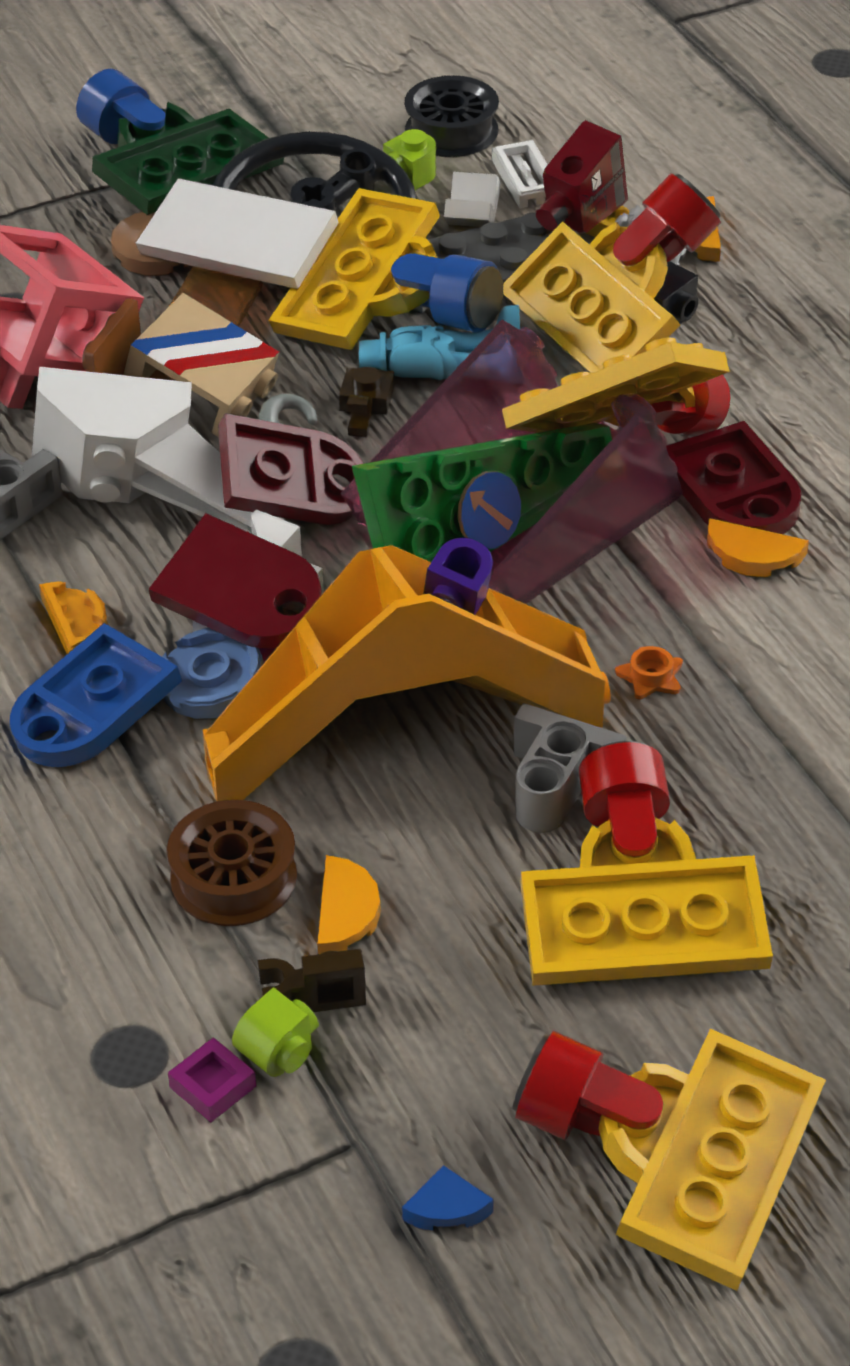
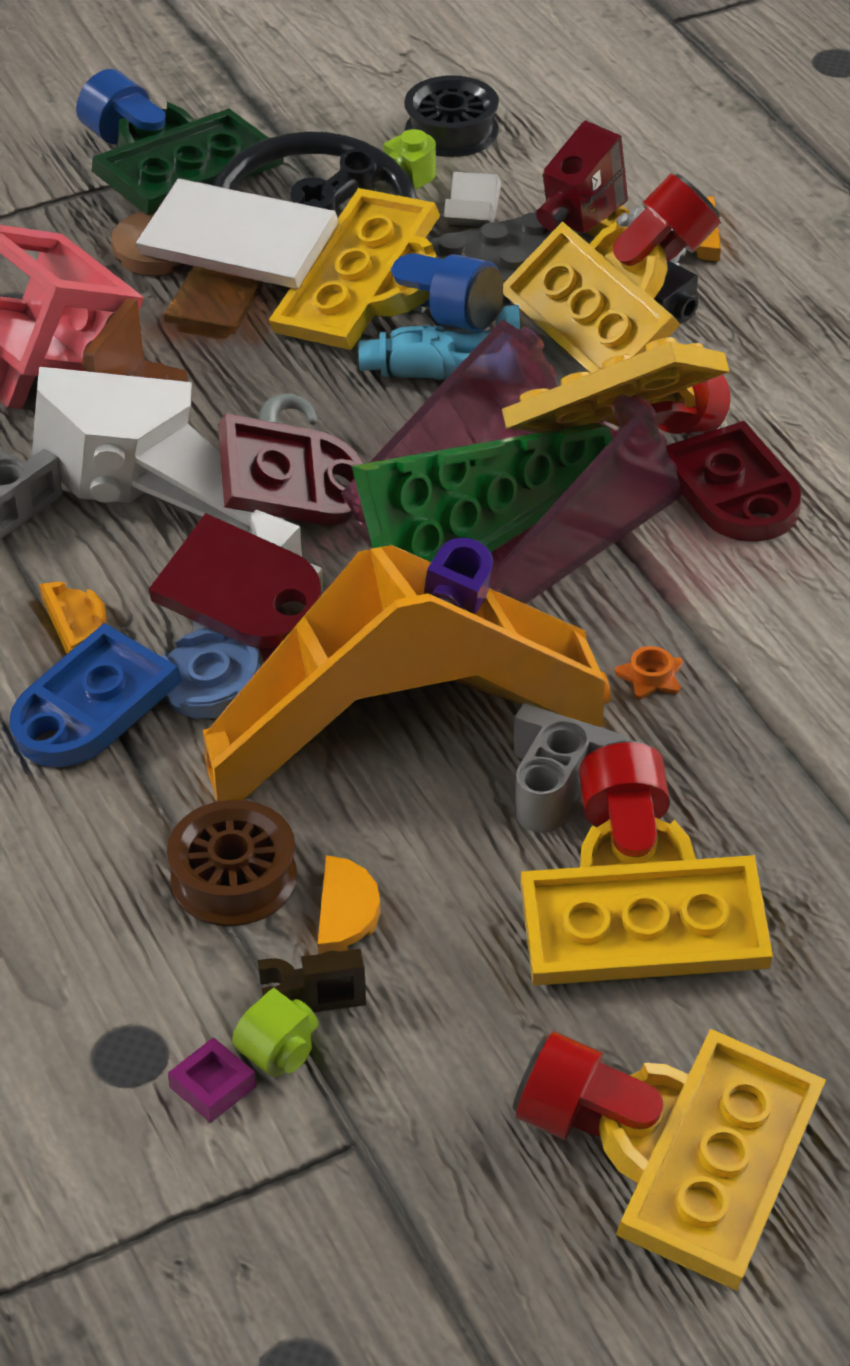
(210, 352): tan panel -> none
(365, 393): dark brown plate -> none
(447, 1202): blue tile -> none
(489, 509): blue piece -> none
(510, 177): white tile -> none
(754, 550): light orange tile -> none

